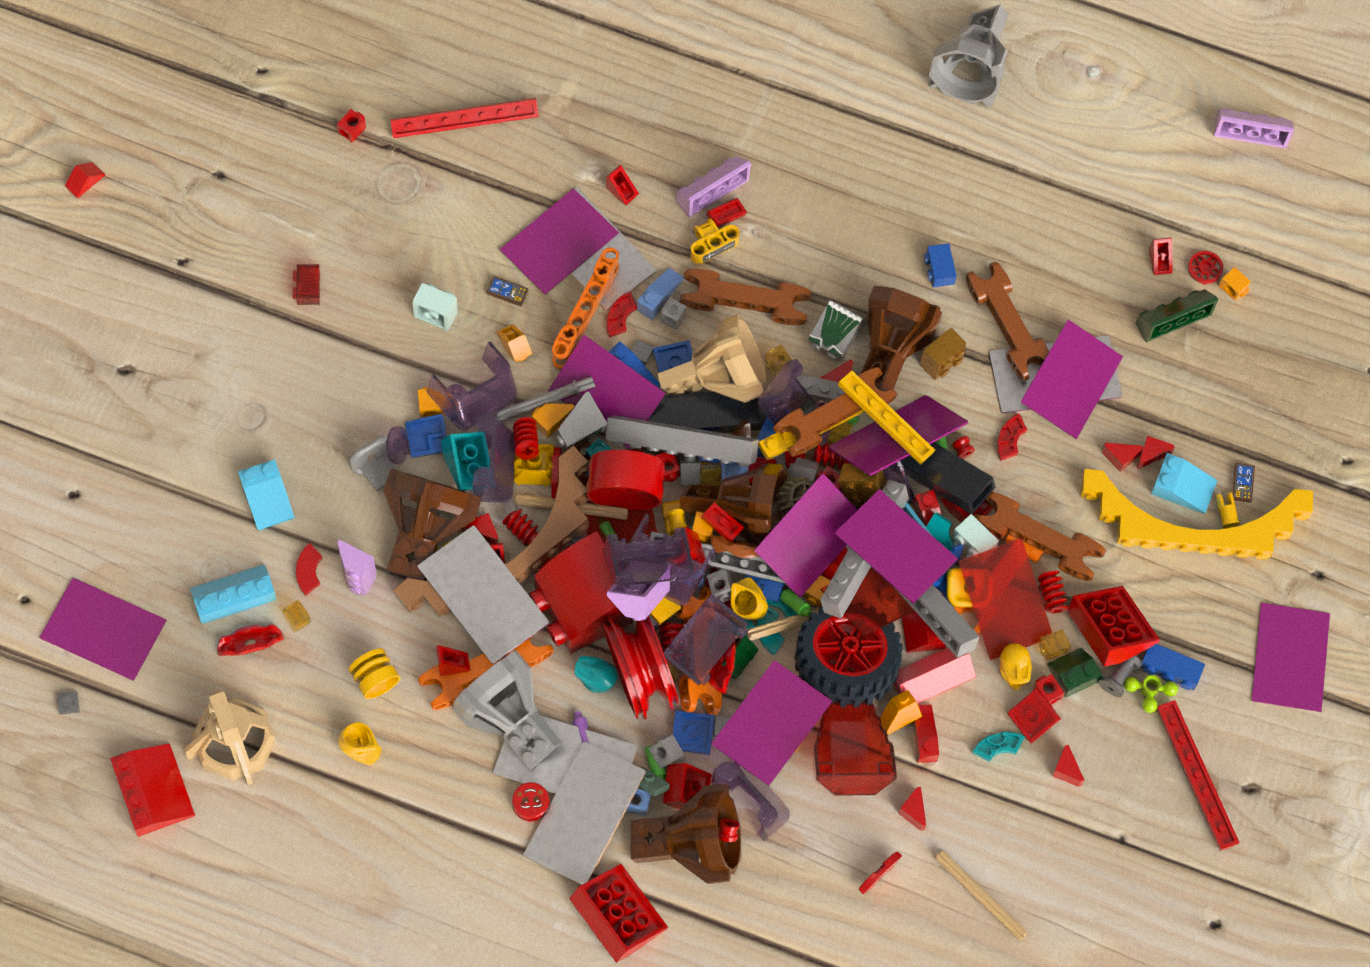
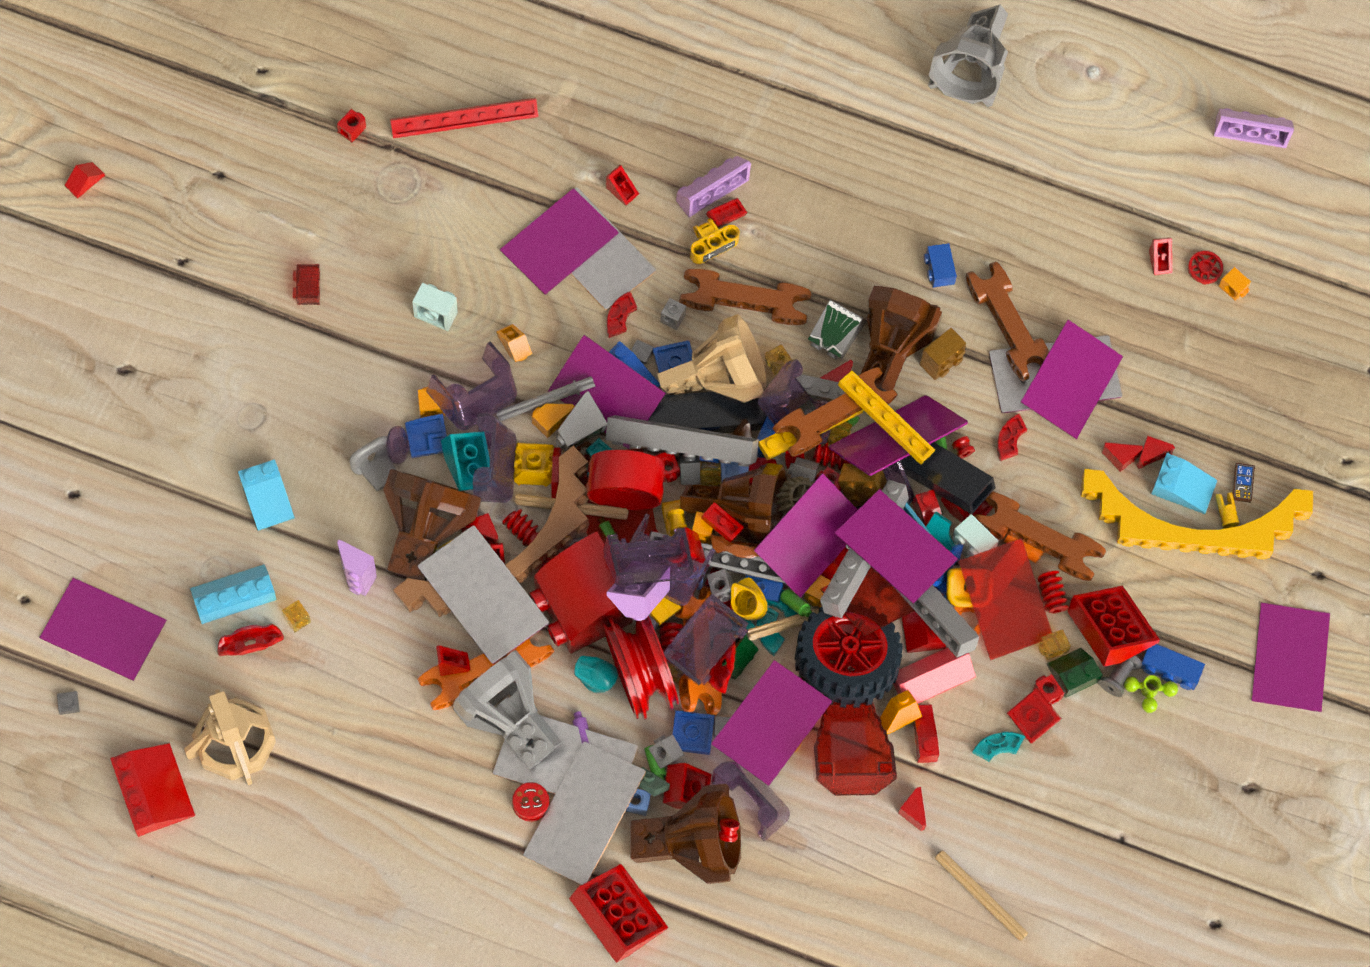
(306, 569): red tile -> none
(359, 743): yellow helmet -> none
(374, 673): yellow wheel -> none
(507, 291): tile -> none
(526, 438): red piece -> none
(600, 281): orange piece -> none
(658, 293): medium blue slope -> none
(886, 866): red tile -> none
(1015, 665): yellow helmet -> none
(1068, 769): red slope -> none
(1176, 314): dark green slope -> none
(1197, 775): red plate -> none

